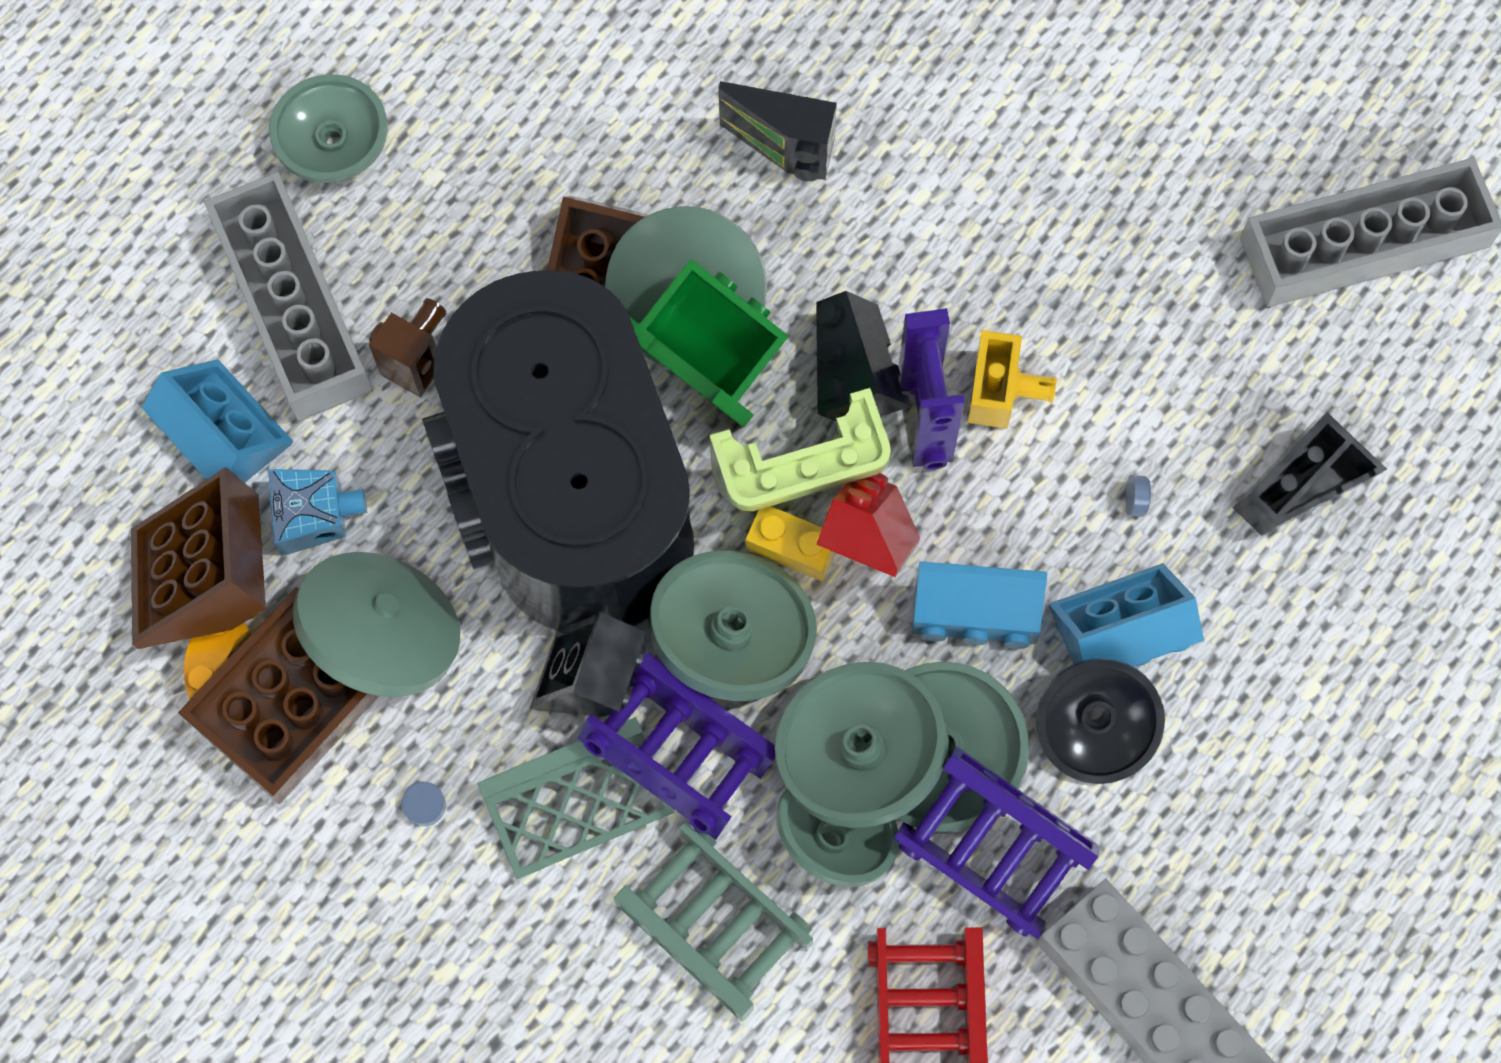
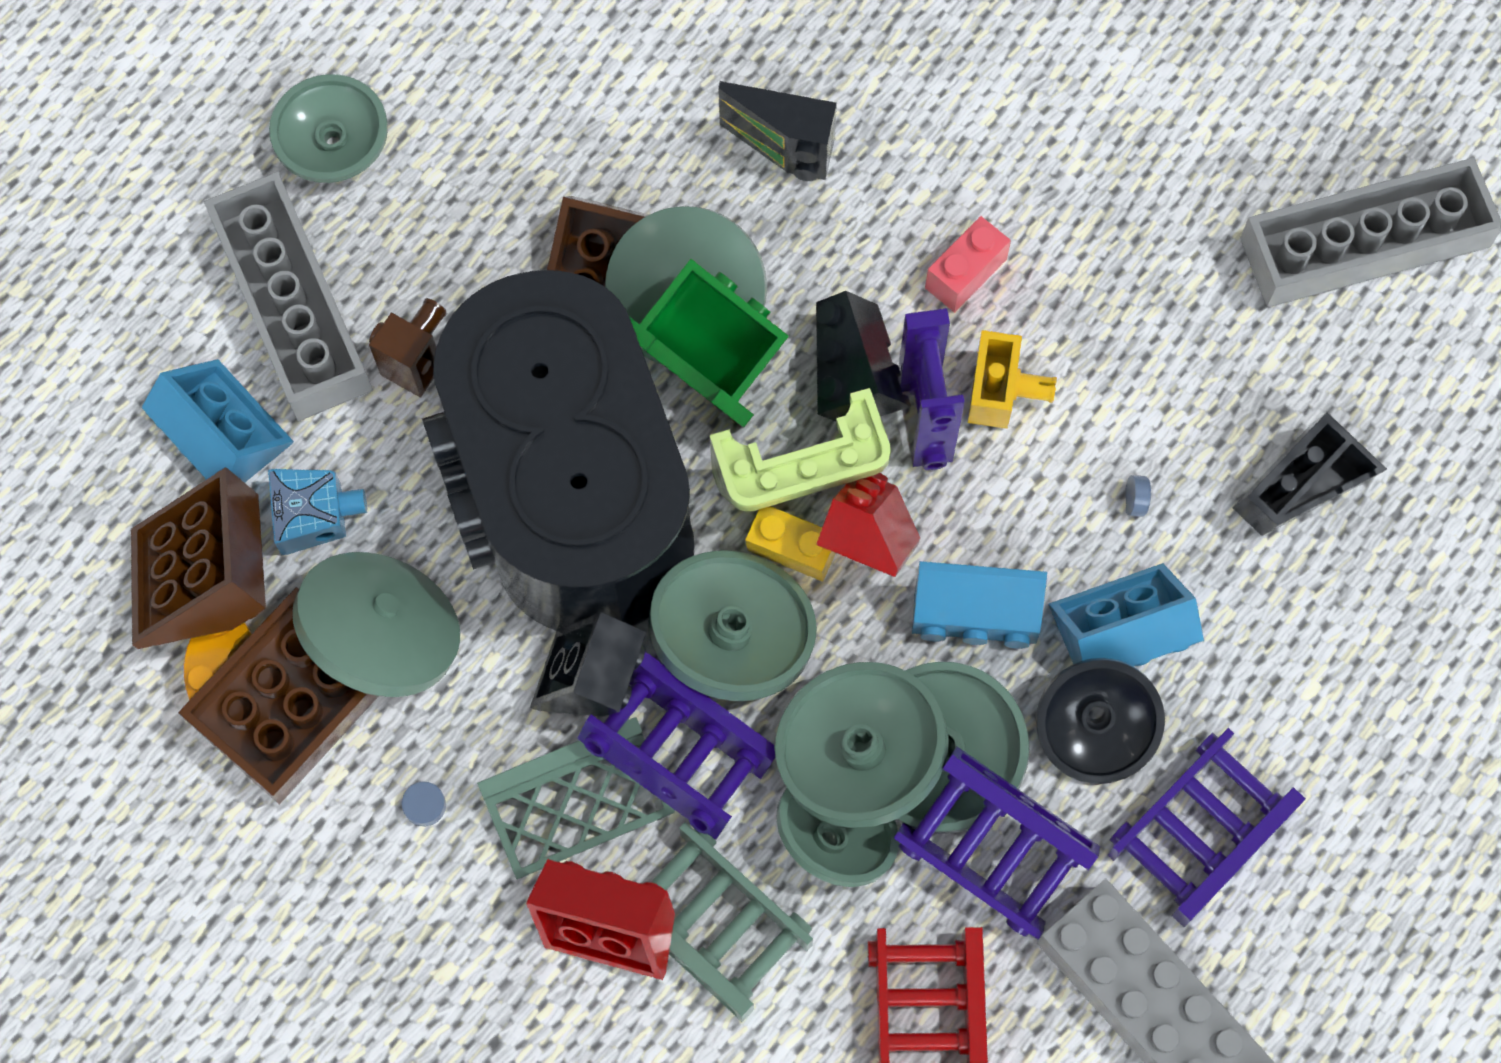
(603, 917): none -> red slope
(967, 264): none -> coral brick
(1217, 866): none -> dark purple fence

